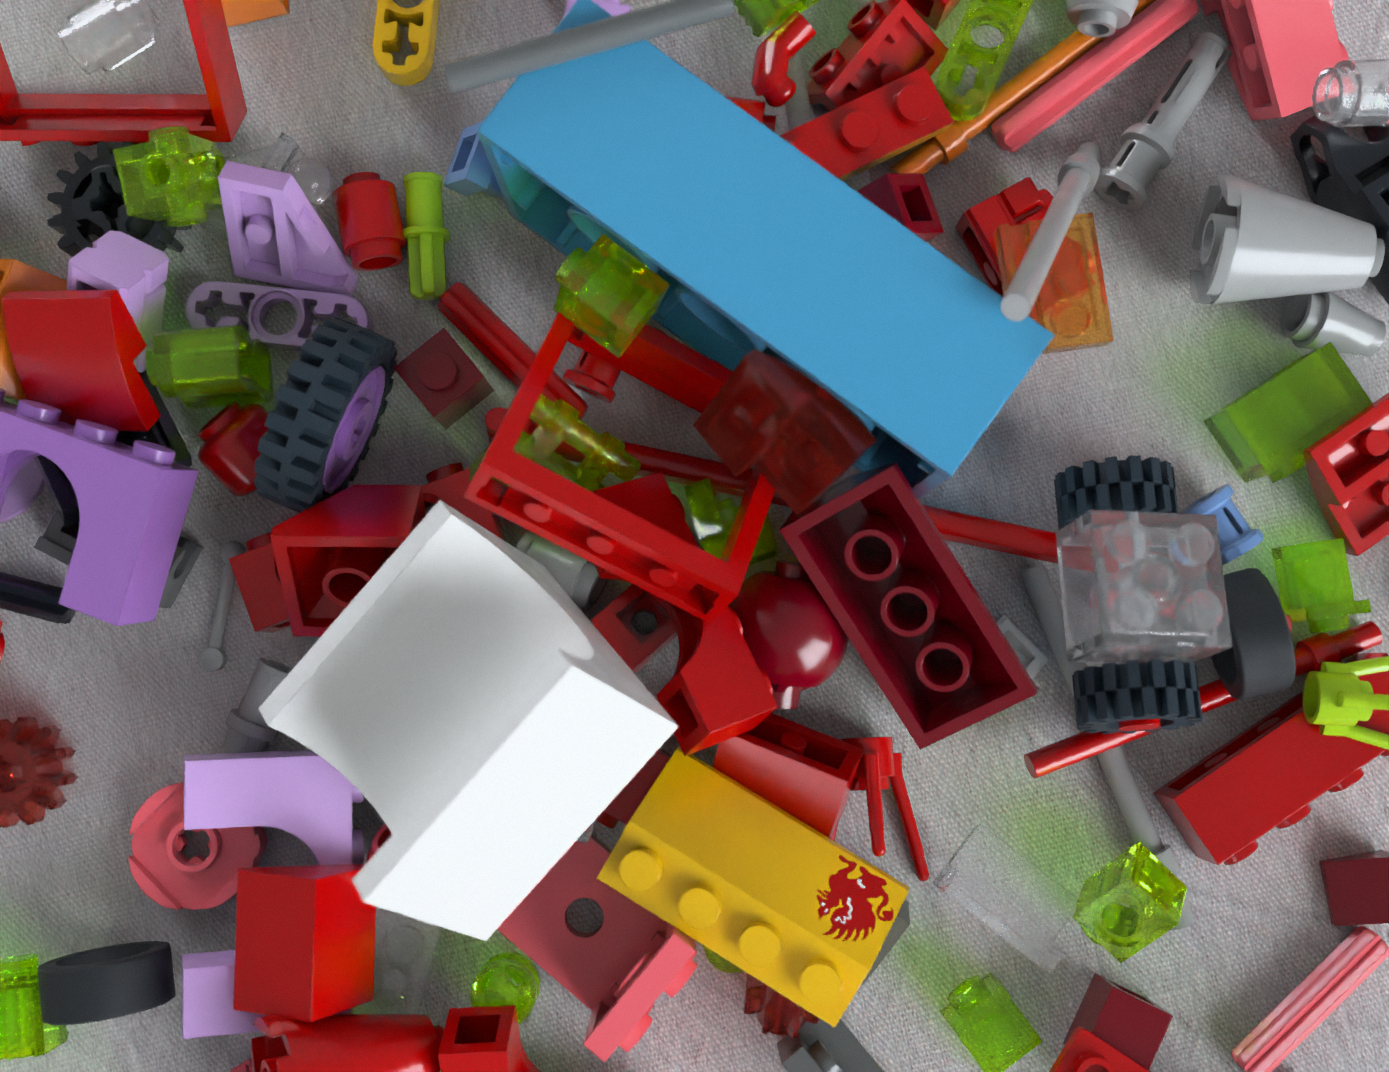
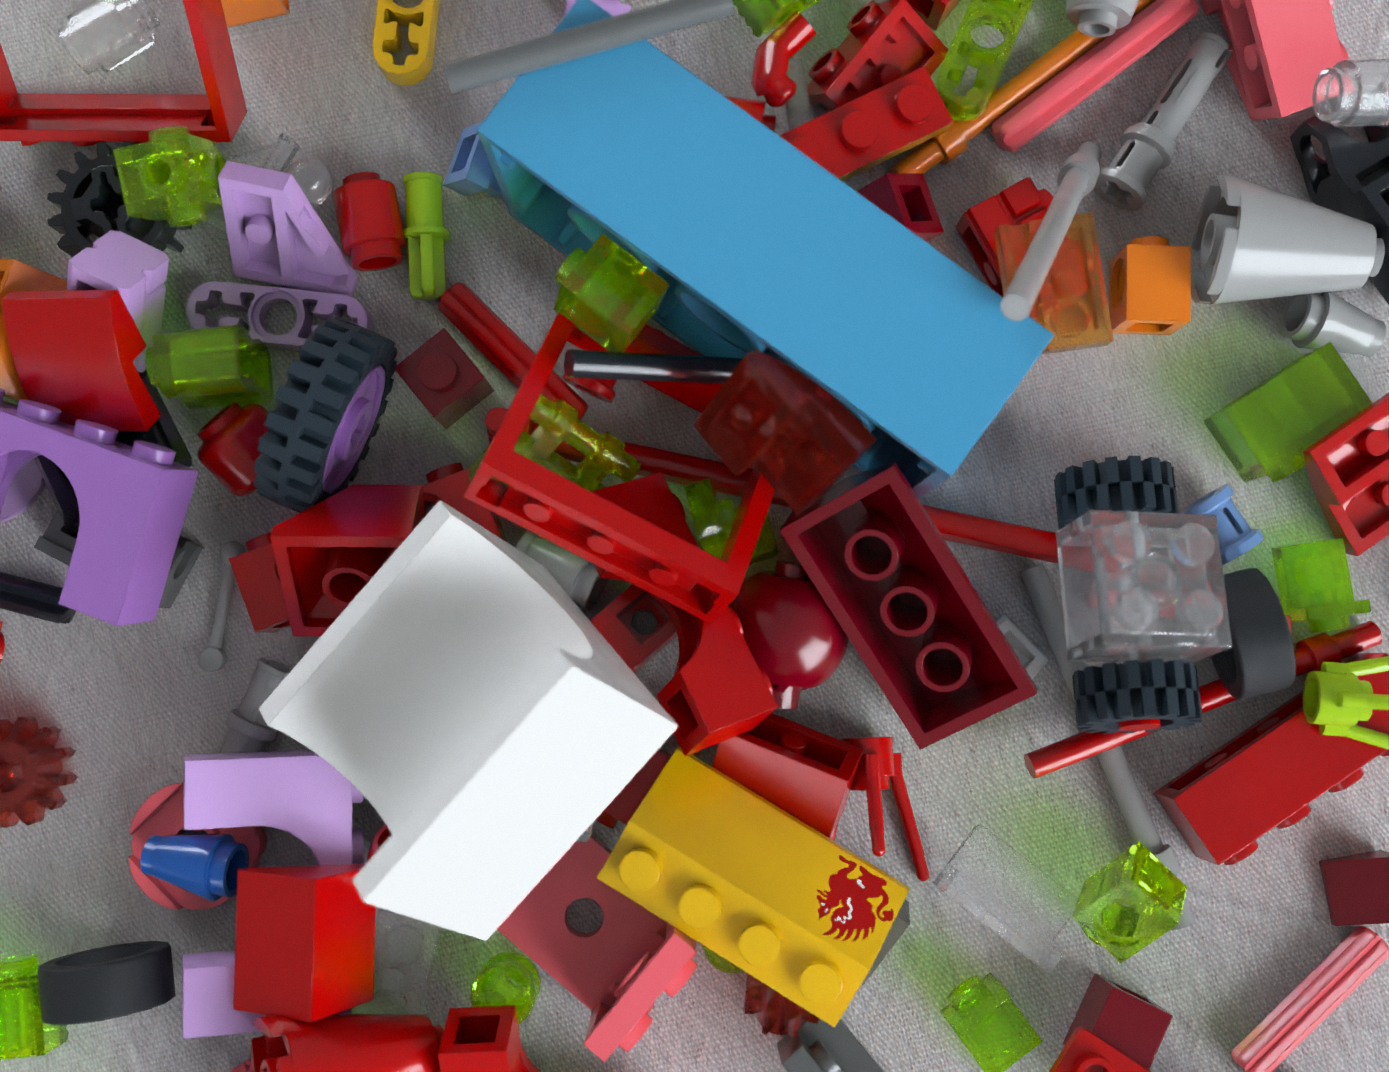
(196, 862): none -> blue cone
(648, 366): none -> black bar
(1150, 287): none -> orange brick

